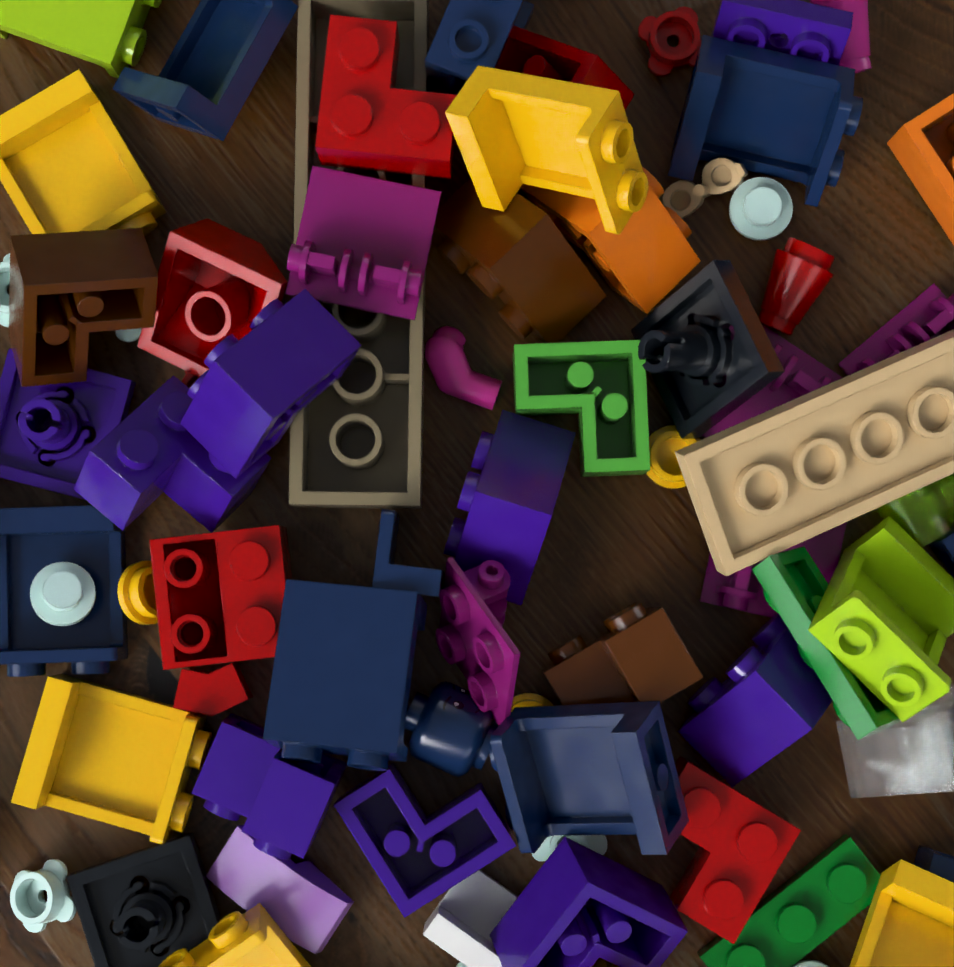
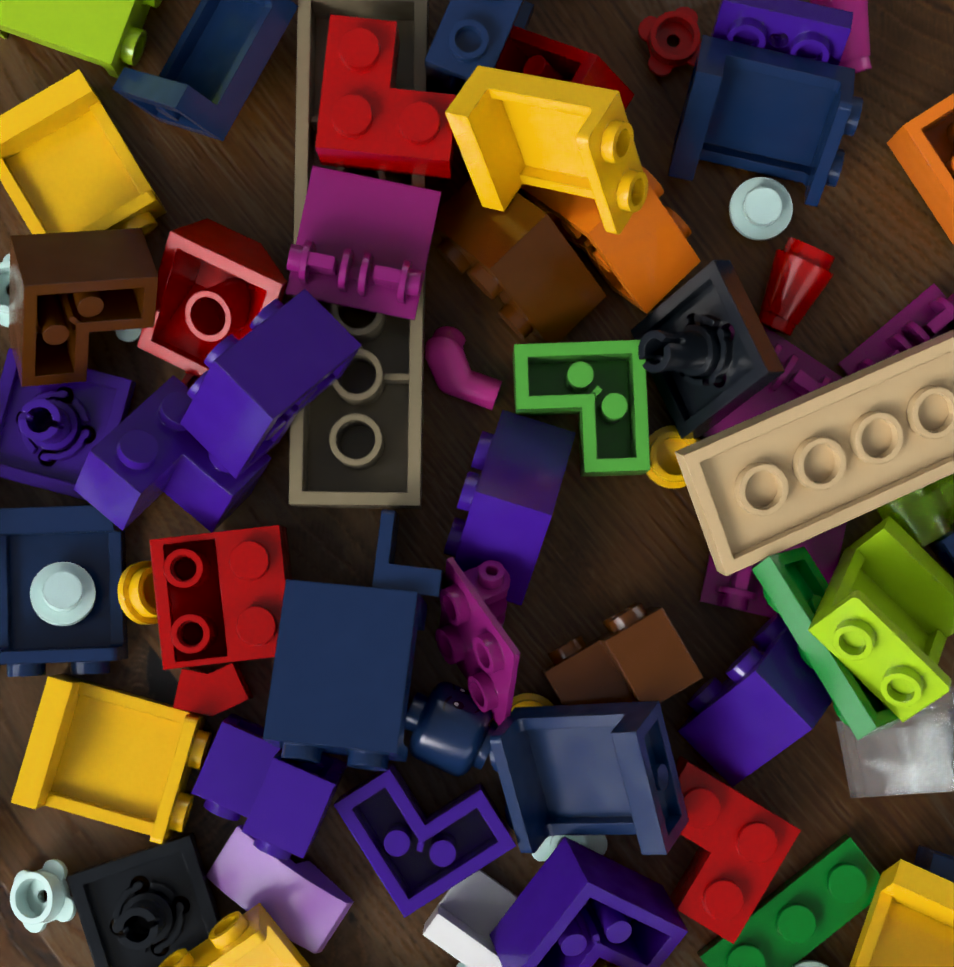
(717, 178): tan piece -> none

